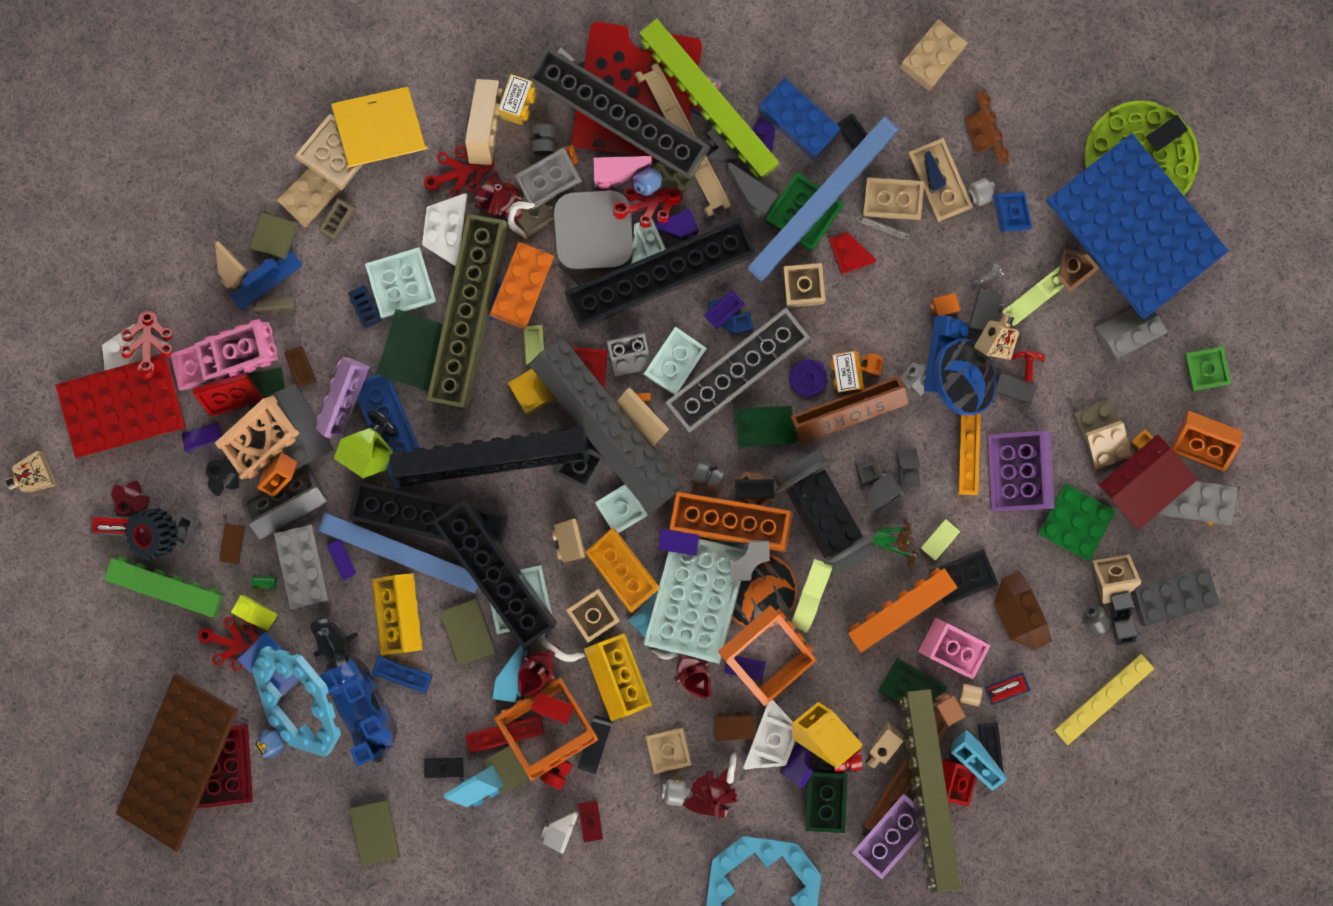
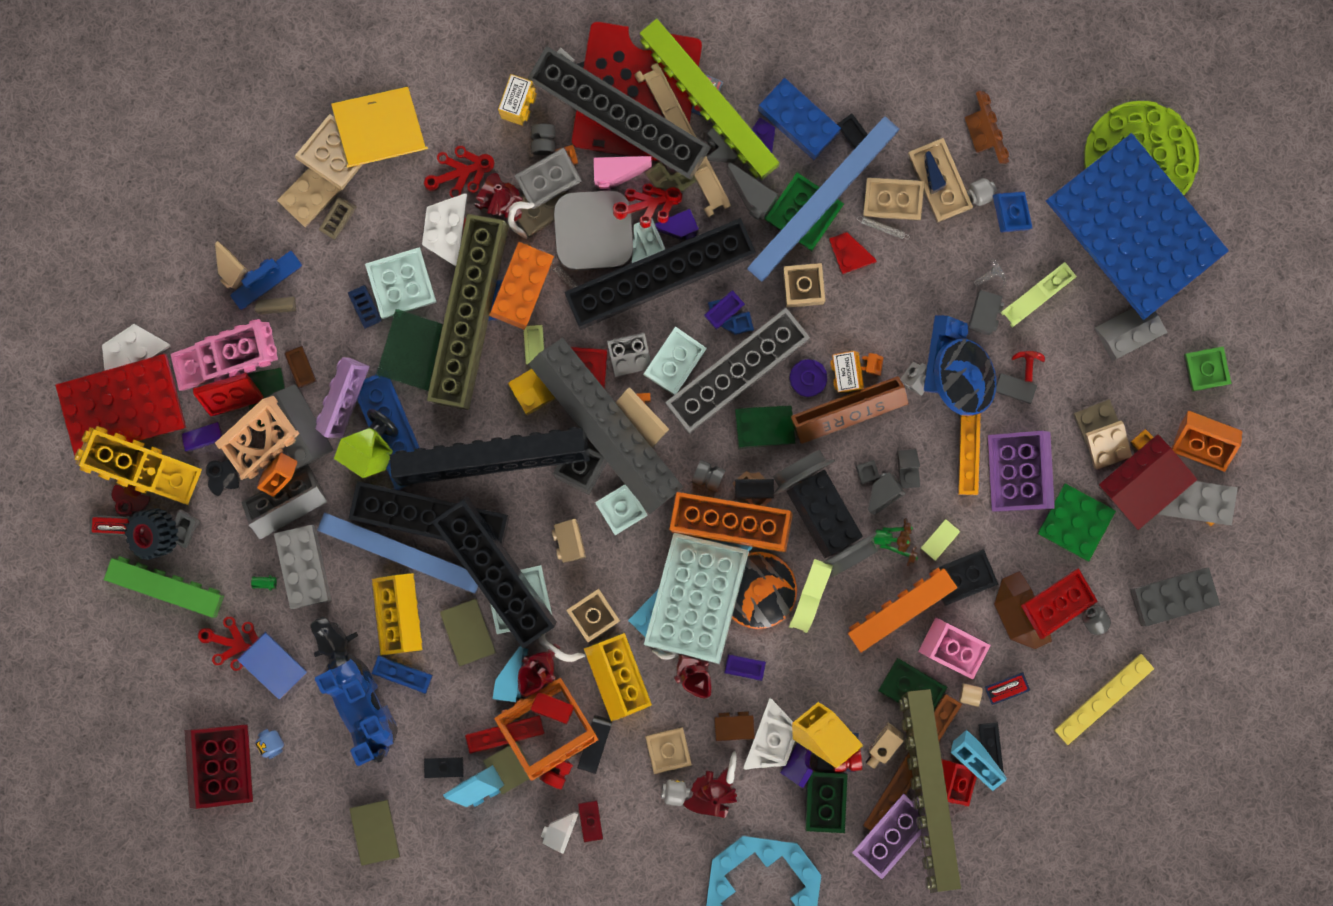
(32, 474): tan torso -> none
(136, 465): none -> yellow wedge
(146, 340): plant -> none
(176, 762): reddish brown plate -> none
(232, 543): reddish brown tile -> none
(254, 612): neon yellow slope -> none
(273, 236): olive tile -> none
(287, 664): medium azure plate -> none
(341, 560): dark purple slope -> none
(483, 121): tan wedge -> none
(622, 570): light orange tile -> none
(647, 181): medium blue head -> none
(679, 542): dark purple slope -> none
(743, 567): light grey tile -> none
(784, 676): orange window -> none
(933, 55): tan brick -> none
(945, 305): orange brick -> none
(948, 709): nougat brick -> none
(998, 338): tan torso -> none
(1059, 603): none -> red tile
(1076, 268): medium nougat slope -> none
(1115, 576): tan slope -> none
(1122, 620): black brick -> none
(1166, 133): black tile -> none

